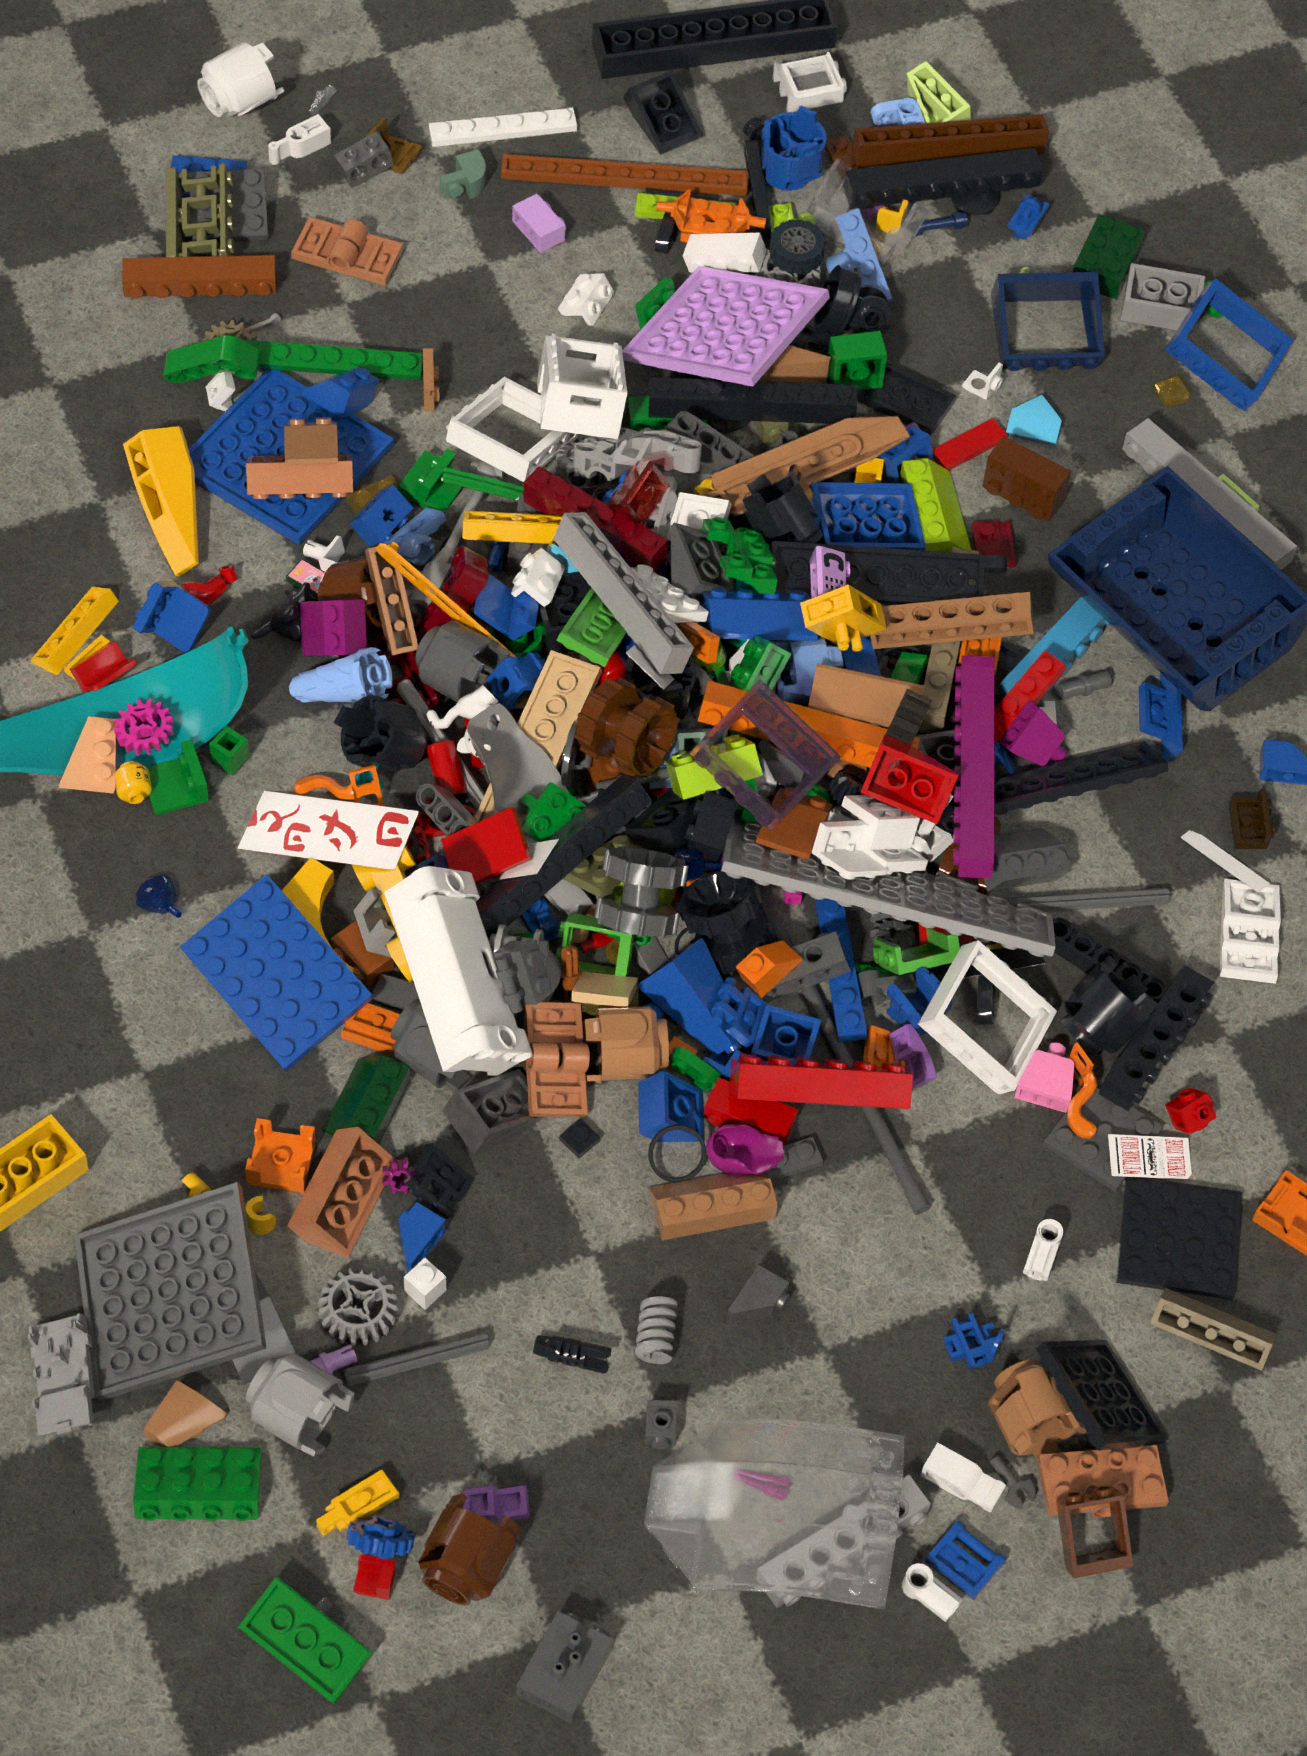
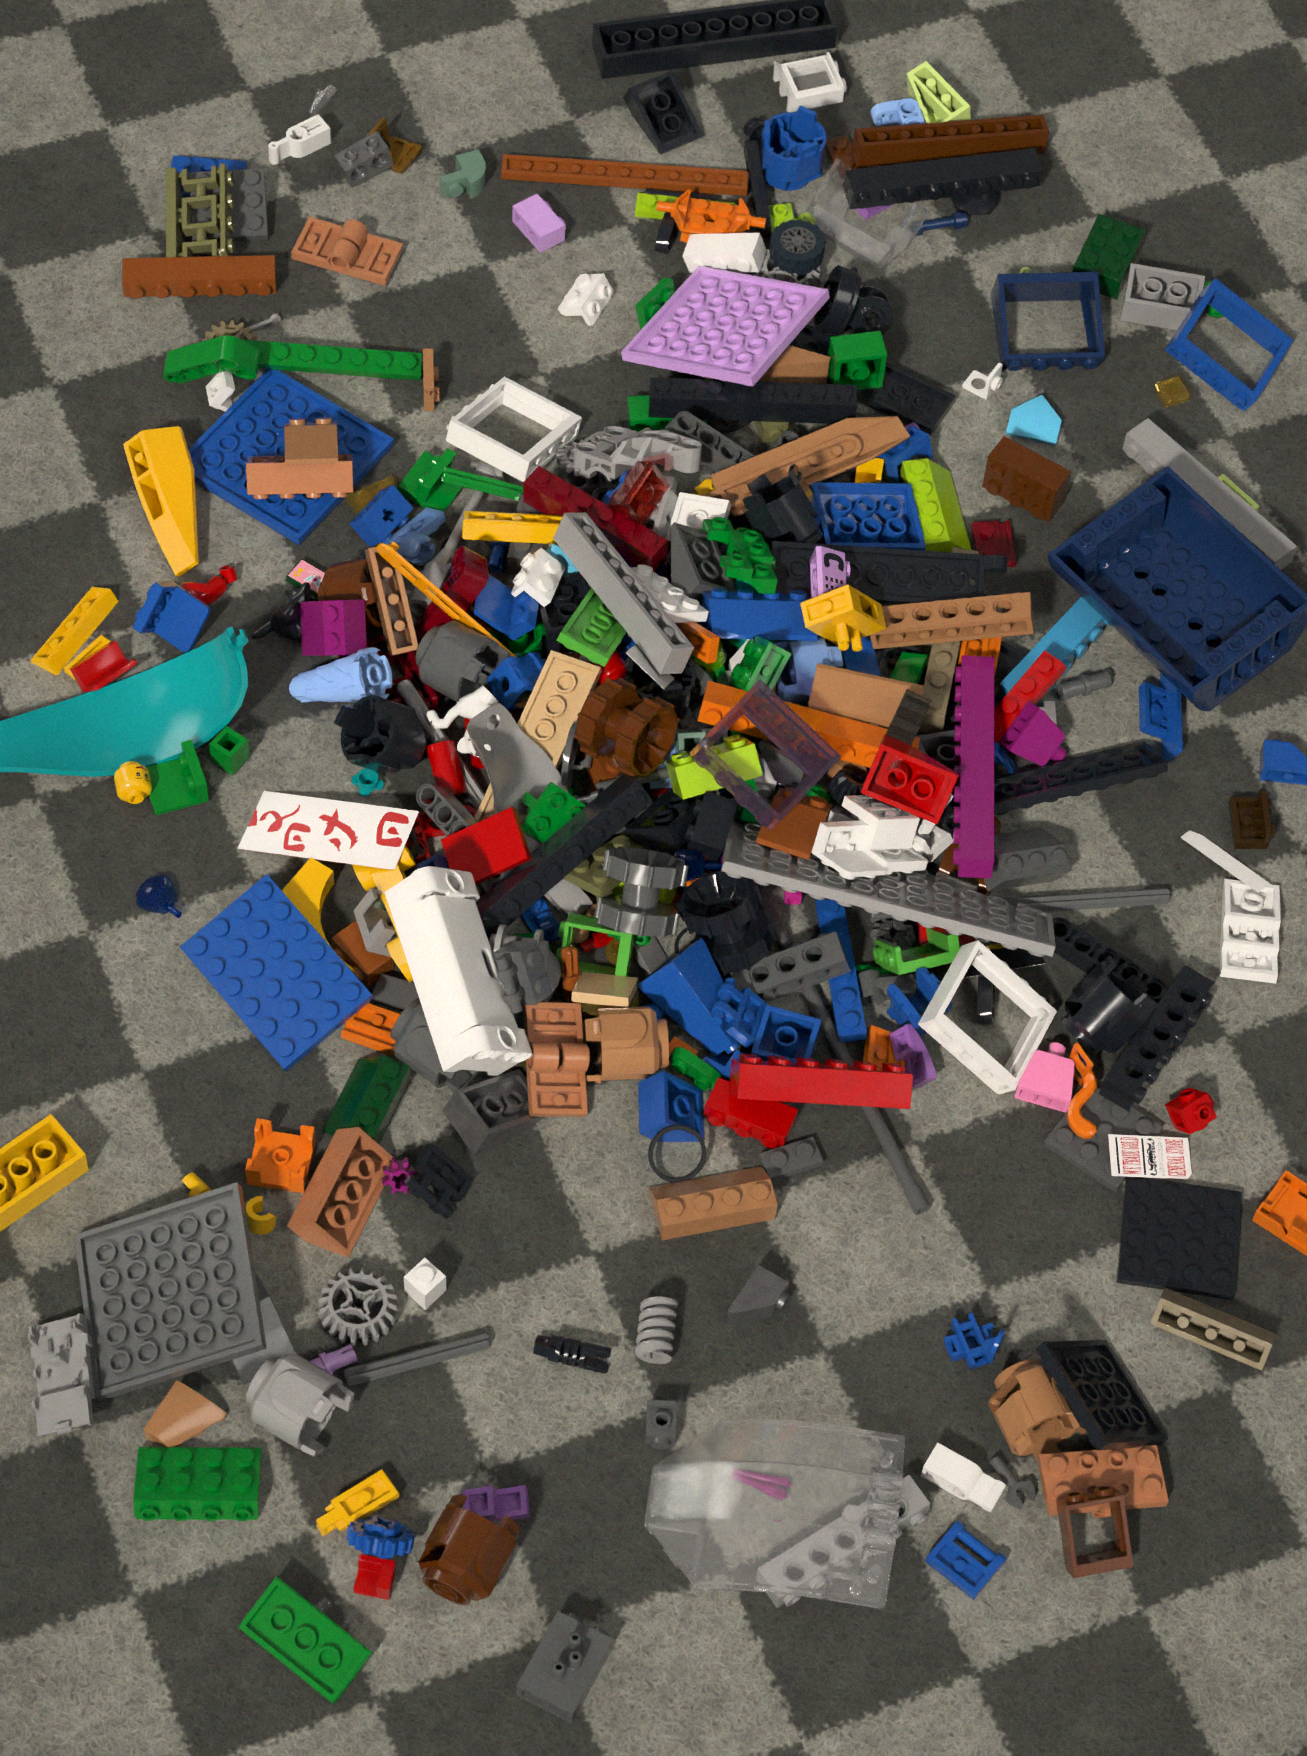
(93, 759): light nougat wing -> none
(144, 727): dark pink gear -> none
(238, 80): white piece -> none
(325, 554): white bracket -> none
(344, 392): blue slope -> none
(351, 792): orange piece -> none
(419, 1233): blue slope -> none
(502, 127): white plate -> none
(539, 853): white sticker -> none
(579, 1138): black plate -> none
(582, 393): white container -> none
(743, 1150): magenta hair -> none
(767, 966): orange slope -> none
(859, 252): medium blue plate -> none
(889, 218): yellow panel -> none
(933, 1594): white piece -> none
(968, 444): red tile -> none
(1027, 217): blue hips -> none
(1043, 1251): white piece -> none

